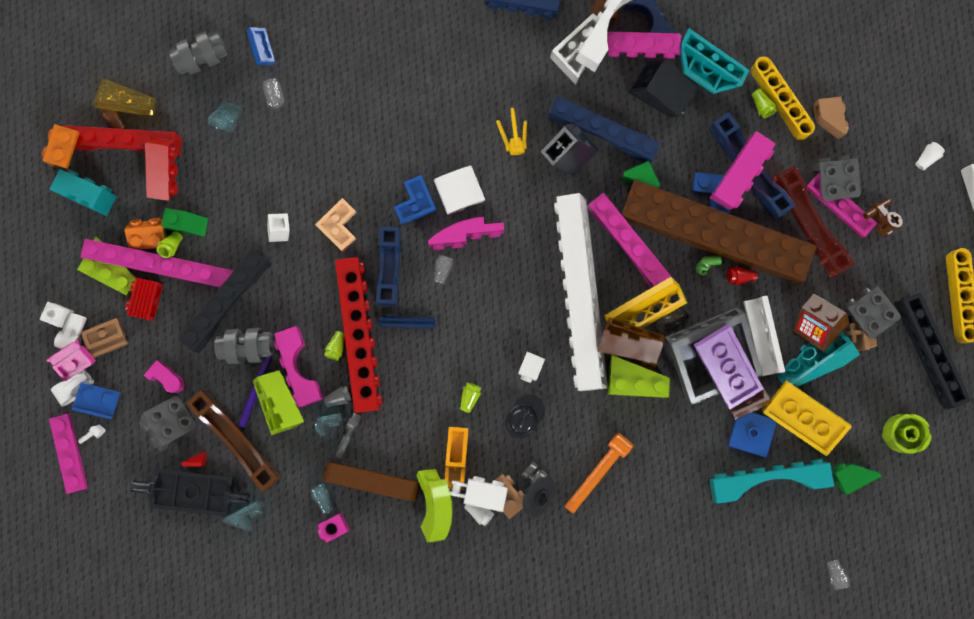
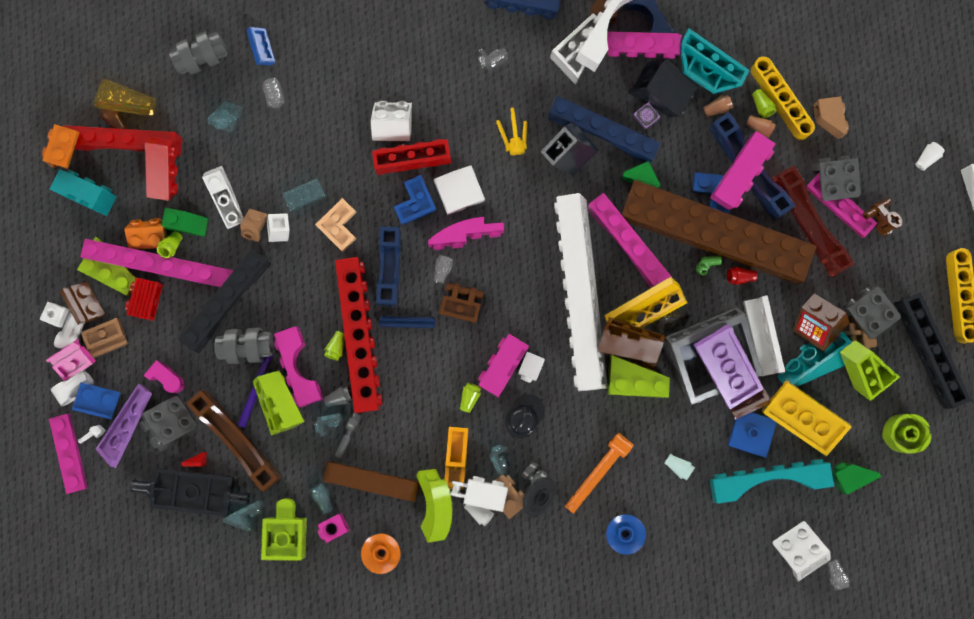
(82, 303): none -> plate
(118, 435): none -> medium lavender wing
(223, 196): none -> white slope
(253, 224): none -> medium nougat bracket
(286, 533): none -> lime brick
(304, 194): none -> clear light blue plate
(371, 558): none -> orange dish
(391, 121): none -> white slope
(411, 156): none -> red brick
(461, 308): none -> reddish brown plate
(495, 58): none -> clear bracket
(499, 463): none -> clear light blue bracket
(502, 365): none -> dark pink wedge
(633, 541): none -> blue dish
(646, 116): none -> tile
(679, 466): none -> light aqua cone
(719, 105): none -> nougat cone
(761, 125): none -> nougat cone
(802, 550): none -> white bracket
(867, 370): none -> lime wedge

